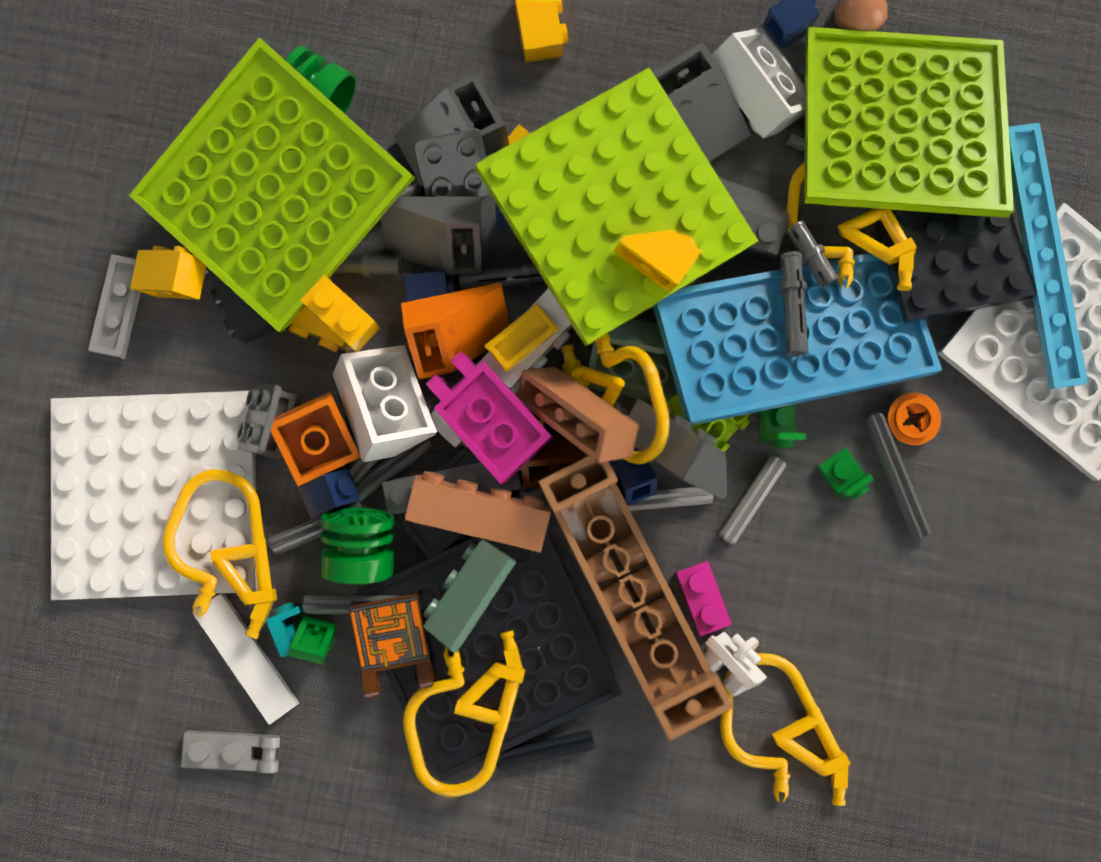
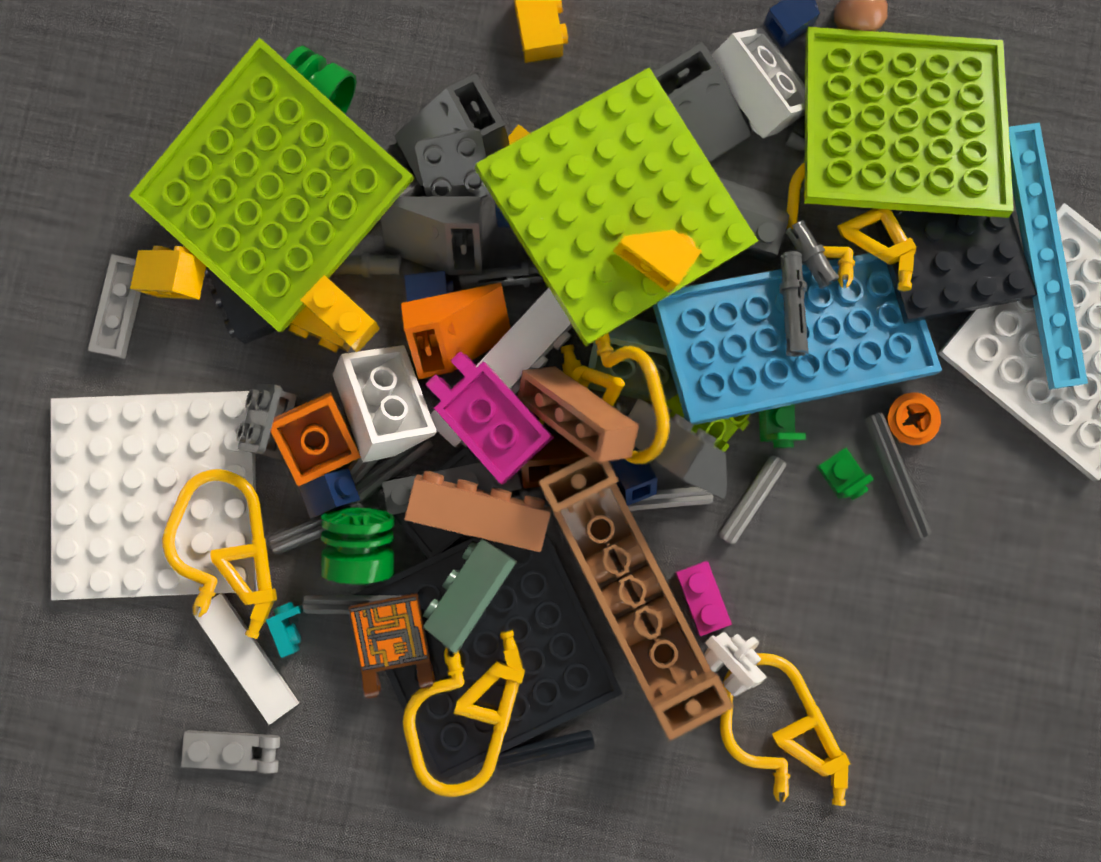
(313, 640): green bracket -> none
(521, 337): yellow tile -> none

